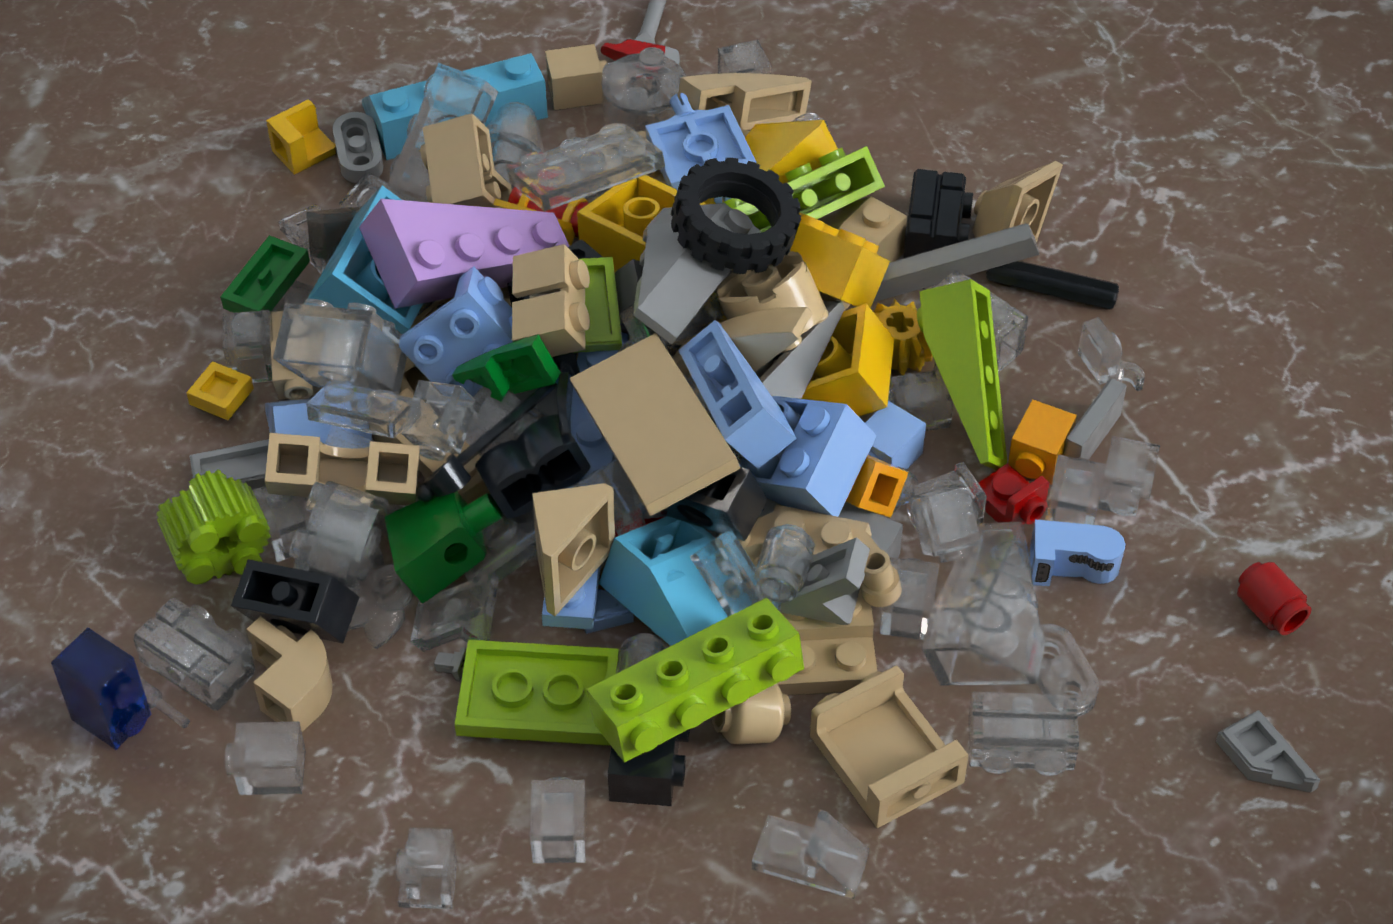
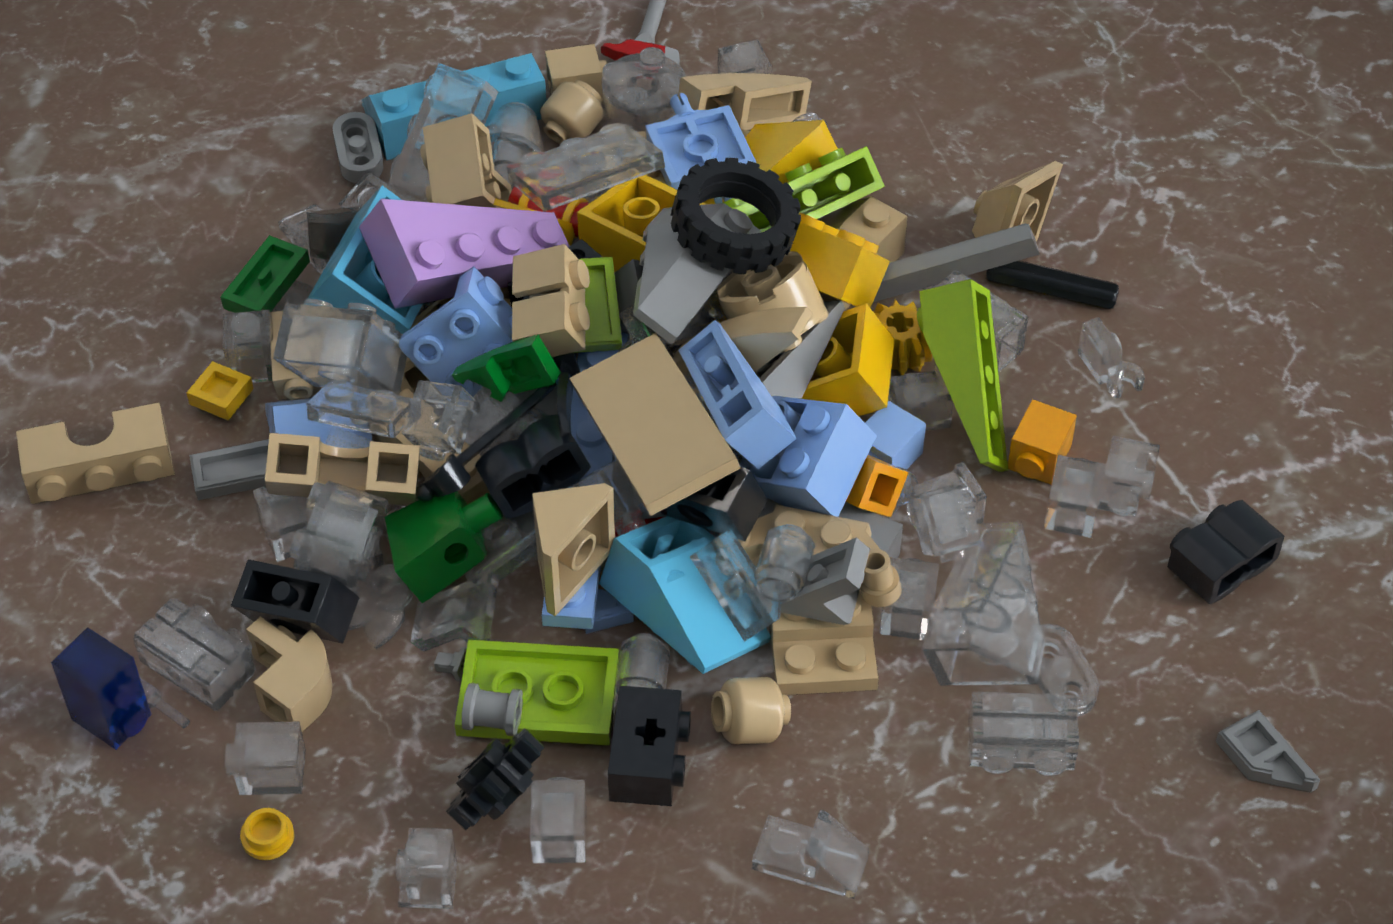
(131, 454): none -> tan arch
(213, 527): lime brick -> none
(267, 834): none -> yellow plate
(297, 137): yellow panel -> none
(492, 709): none -> light grey bush
(495, 779): none -> black gear
(571, 111): none -> tan head
(754, 653): lime brick -> none
(885, 747): tan panel -> none
(936, 211): black brick -> none
(1013, 497): red bracket -> none
(1074, 552): light blue leg -> none
(1096, 421): light grey tile -> none
(1224, 550): none -> black brick
(1273, 597): red brick -> none

